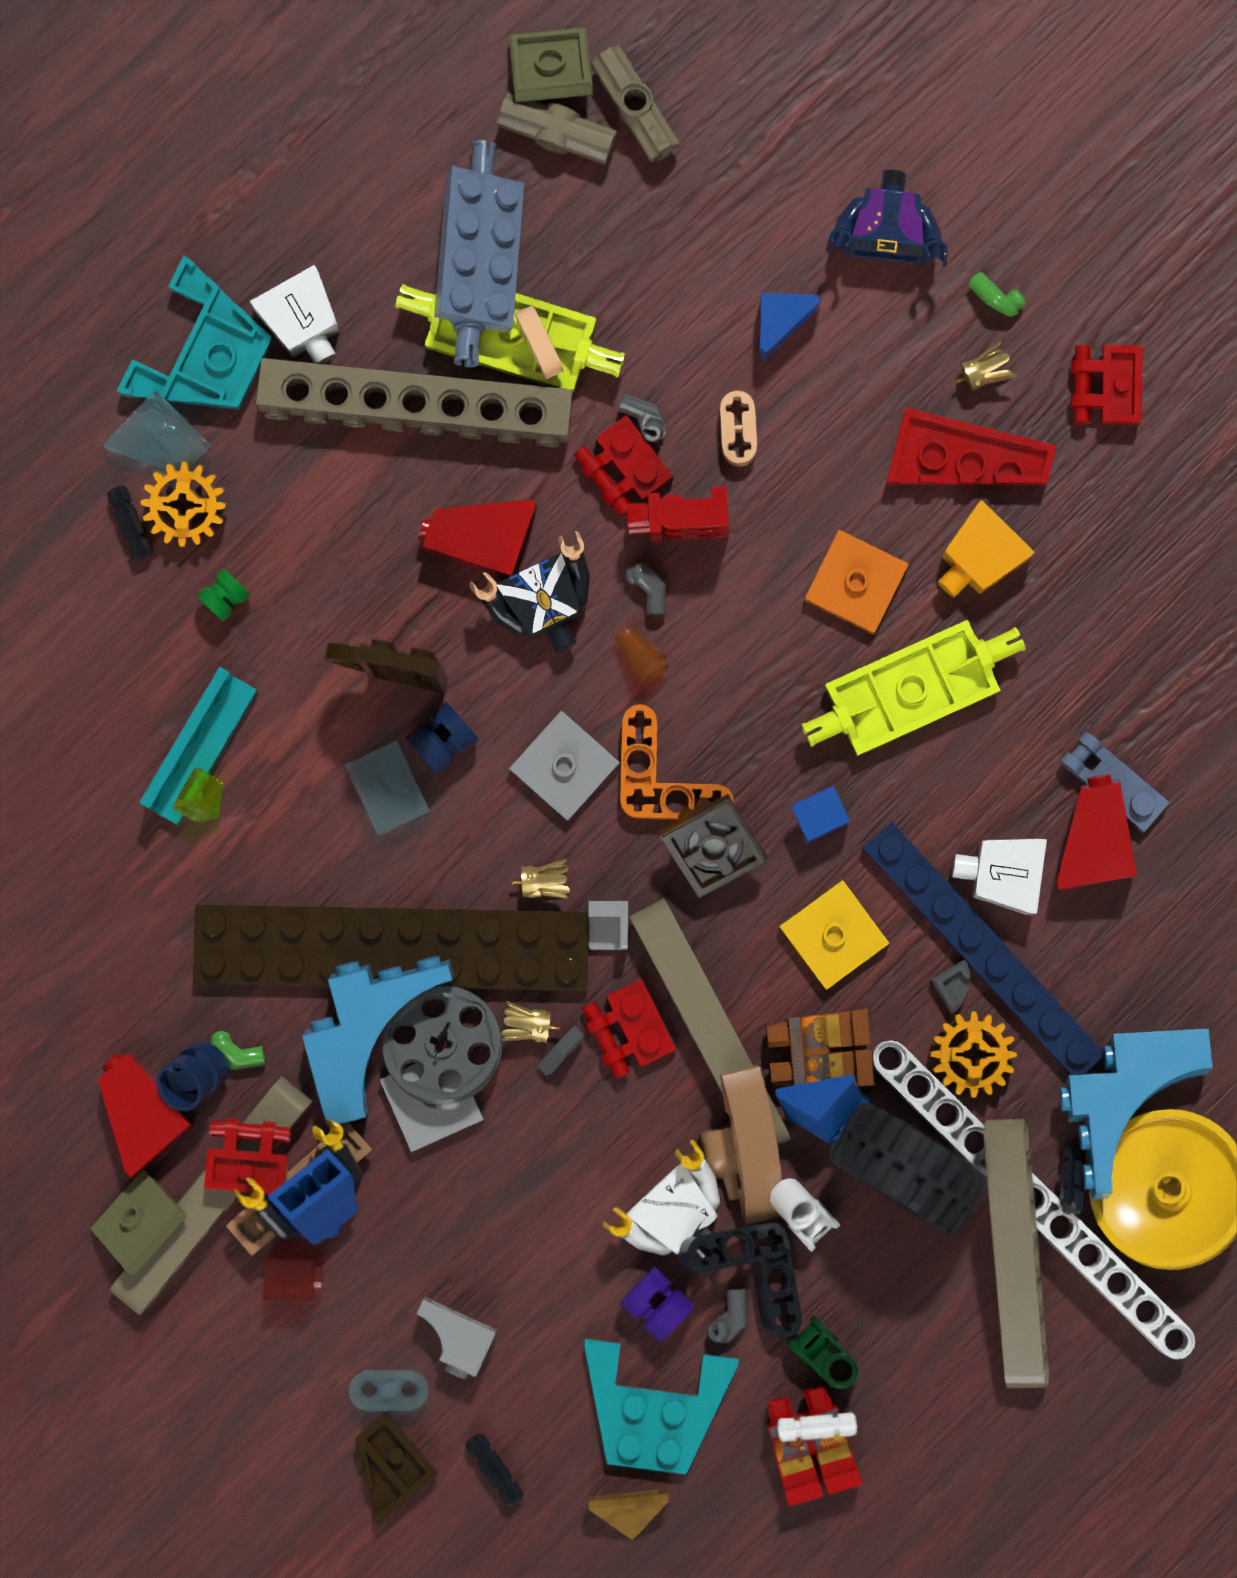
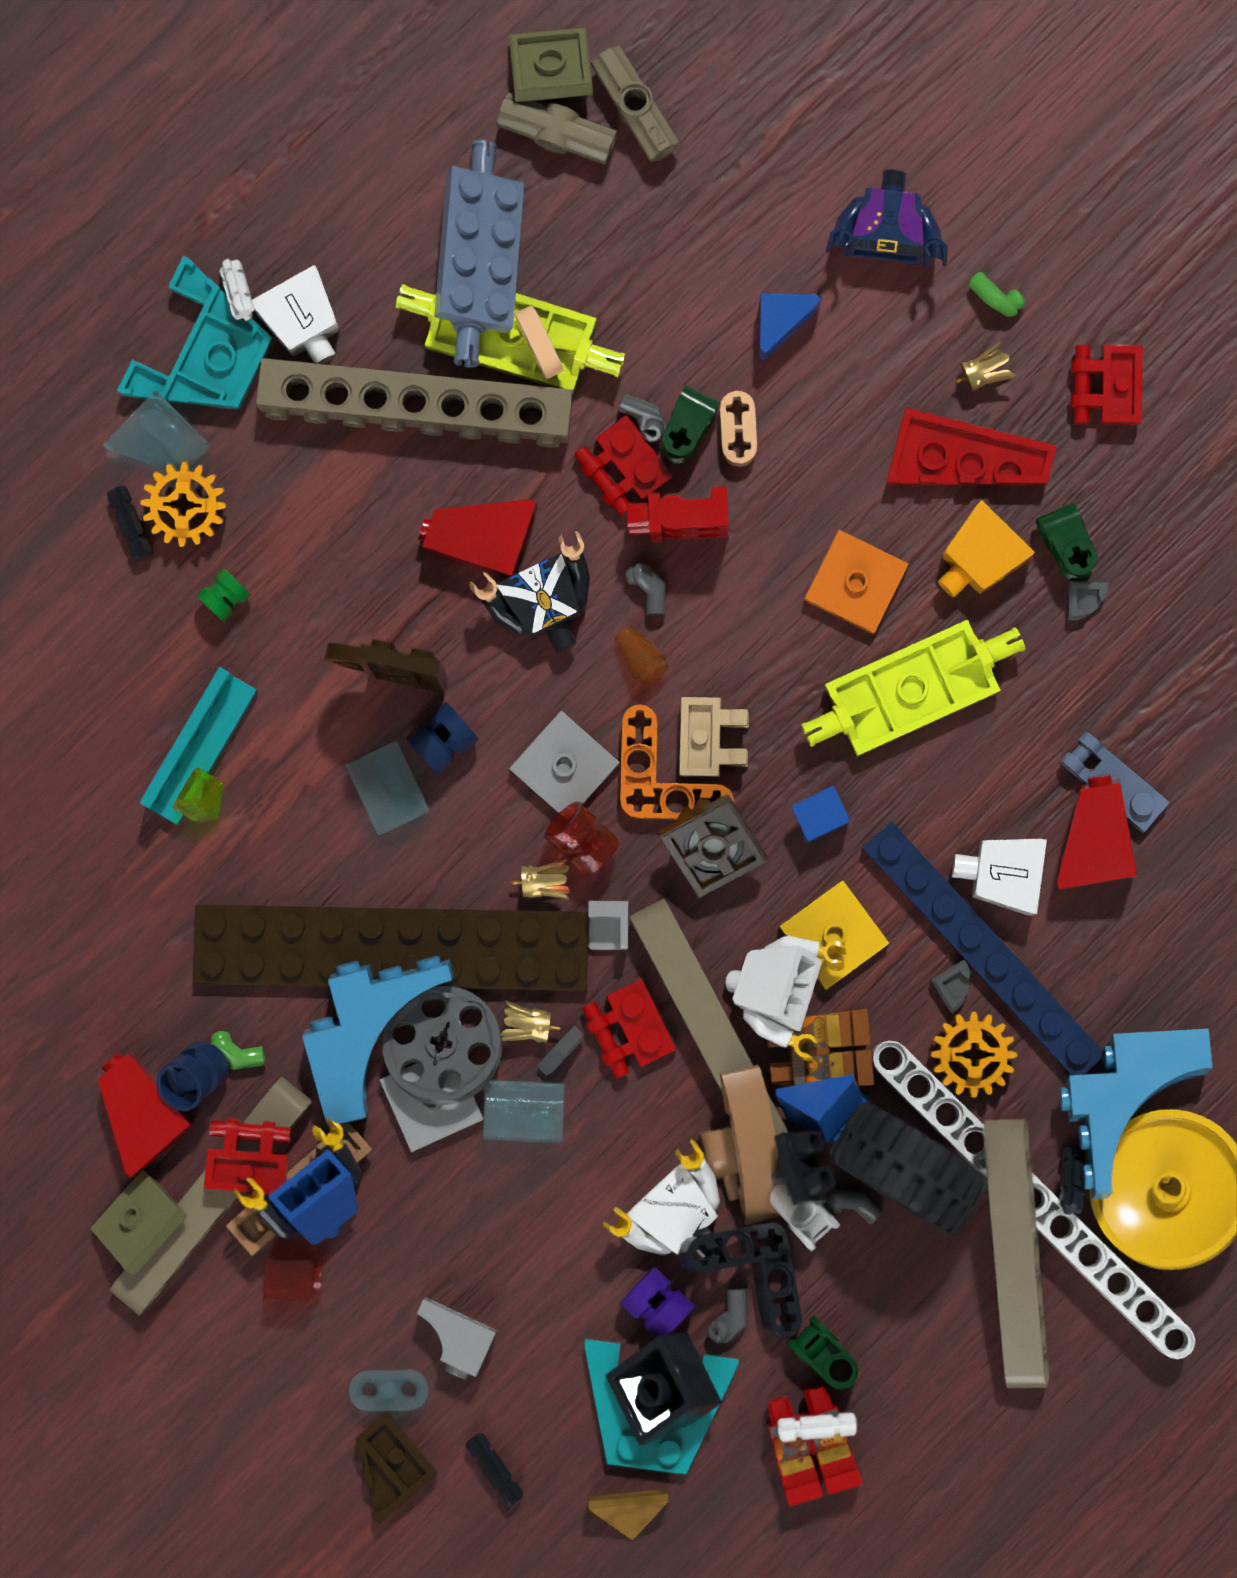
(237, 289): none -> white axle
(523, 1111): none -> clear light blue plate
(587, 843): none -> clear red wheel
(663, 1387): none -> black slope
(690, 420): none -> dark green piece
(701, 737): none -> tan plate
(779, 986): none -> white torso
(799, 1167): none -> black hips
(852, 1198): none -> dark grey arm
(1065, 536): none -> dark green piece
(1084, 598): none -> dark grey tile

